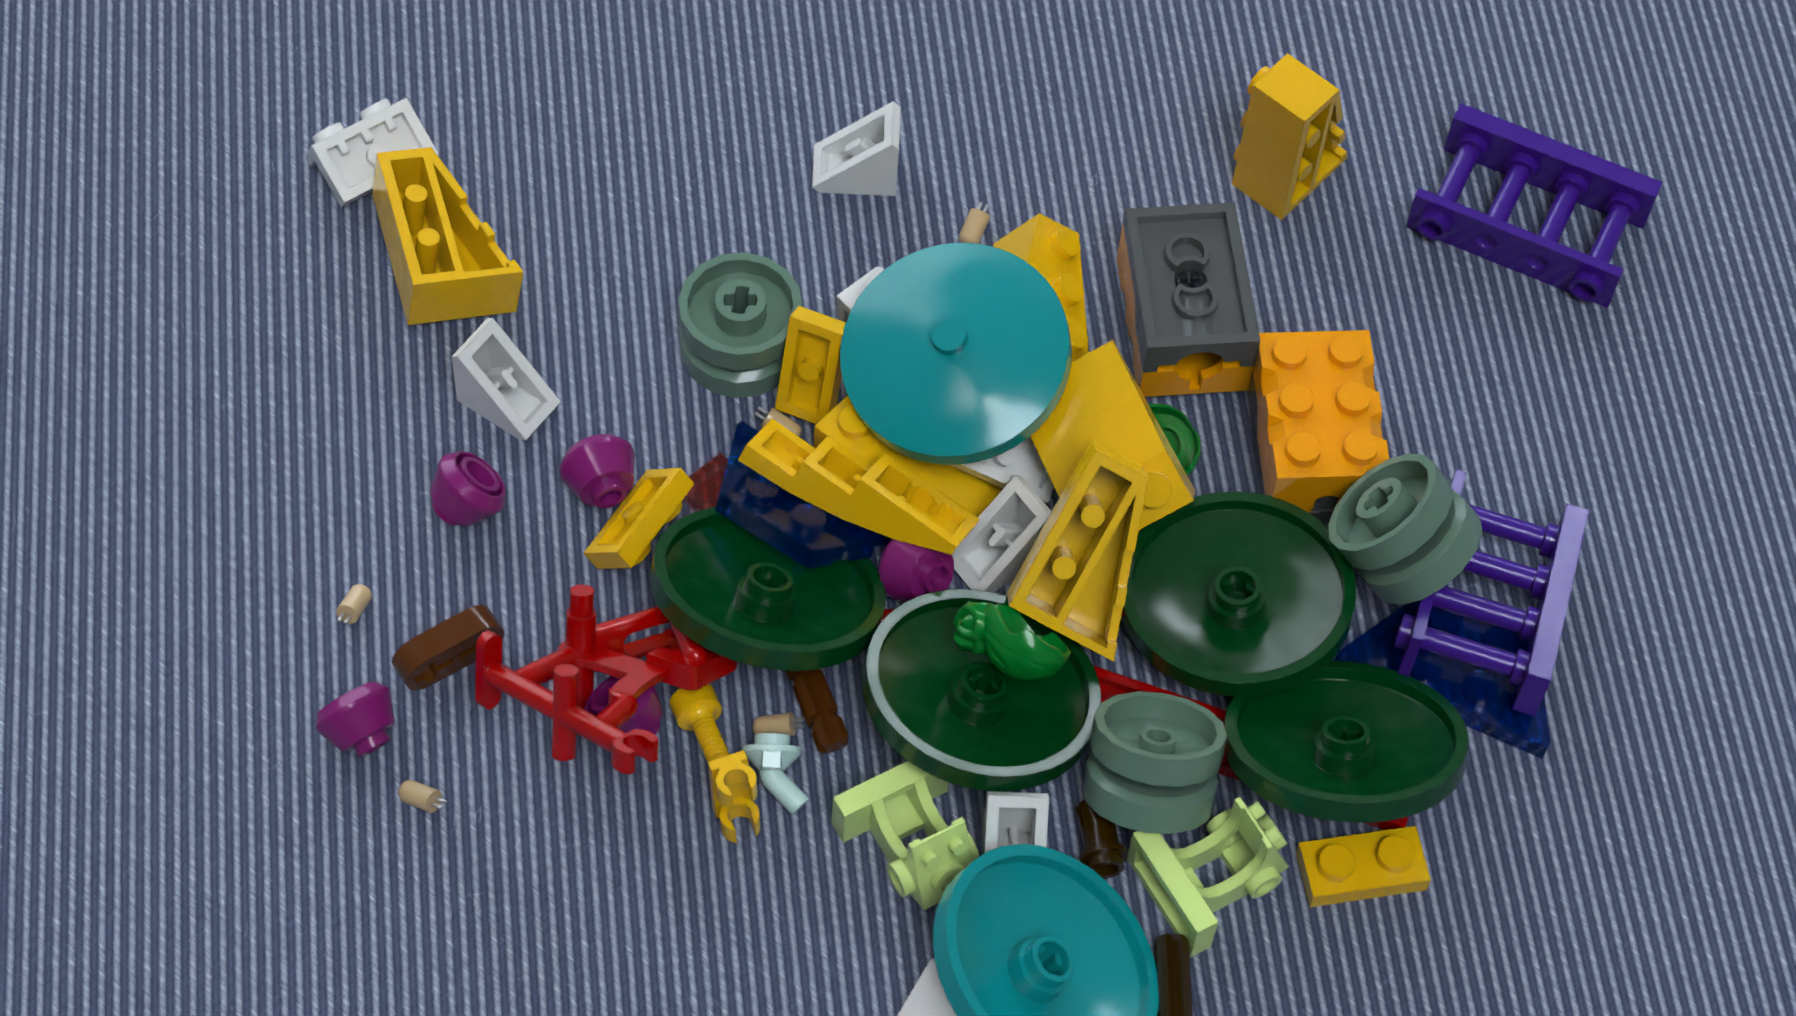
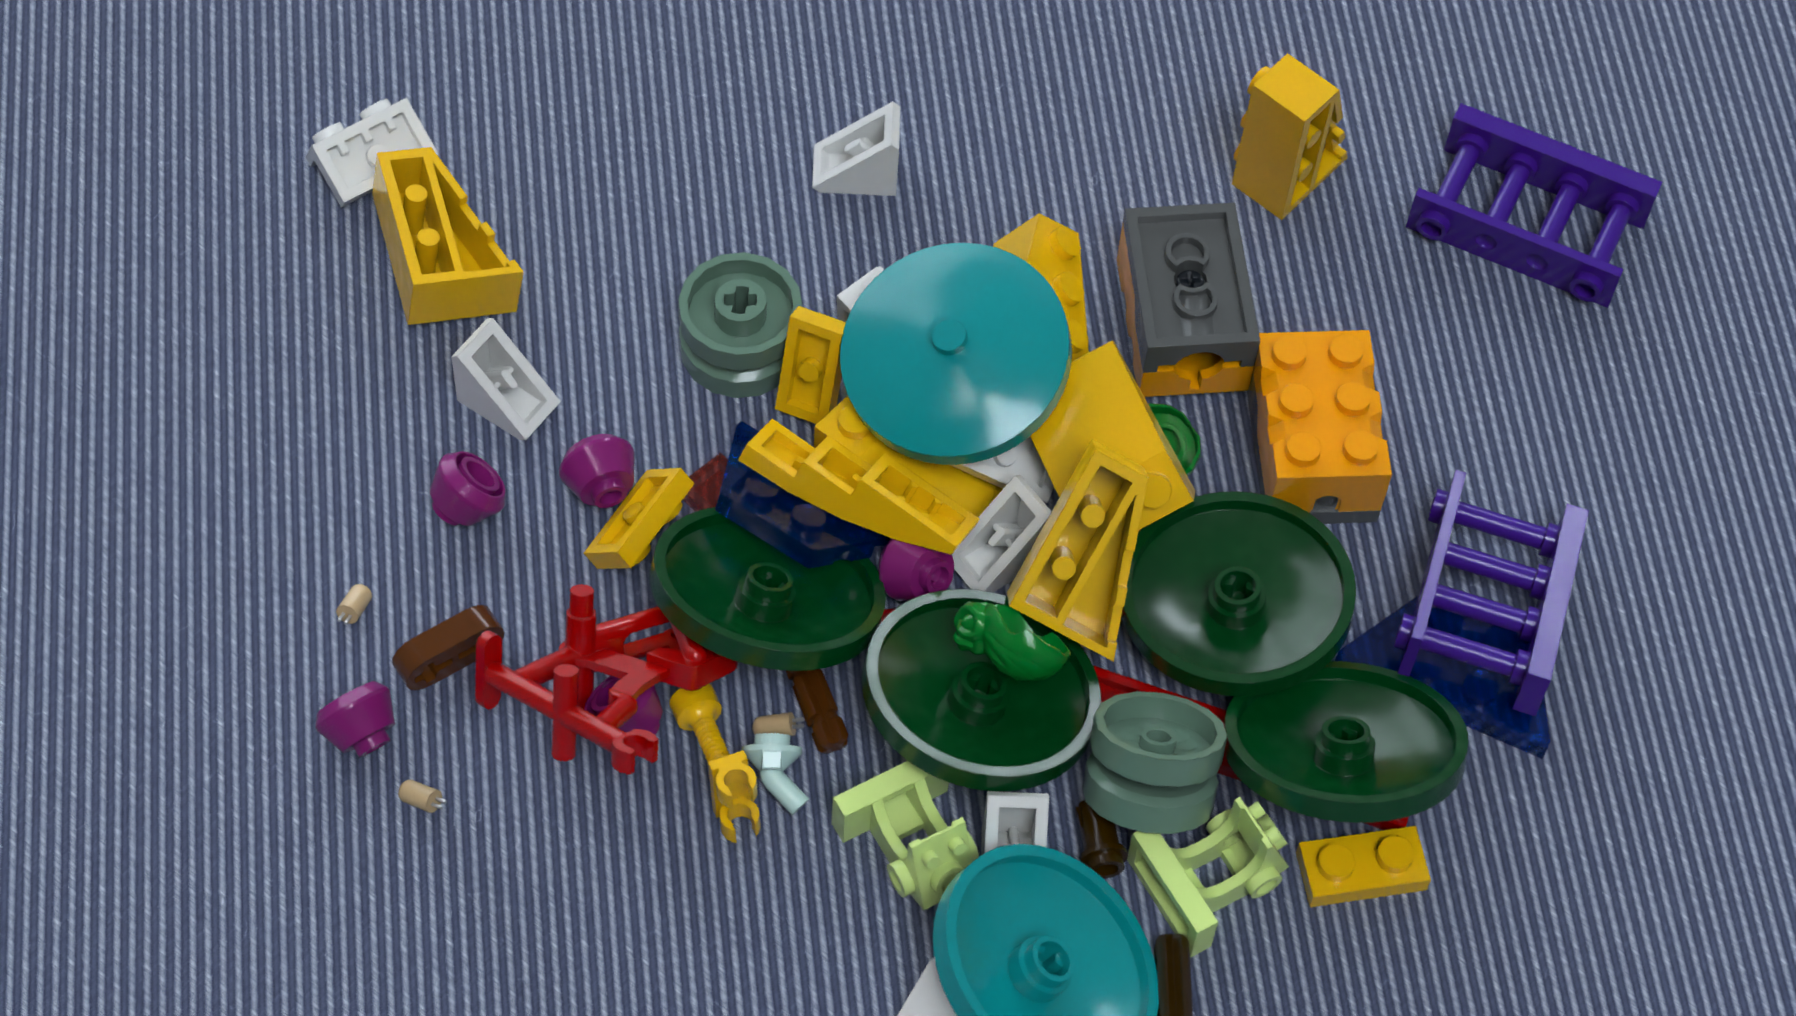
(779, 417): tan piece -> none
(974, 225): tan piece -> none
(1405, 529): sand green wheel -> none

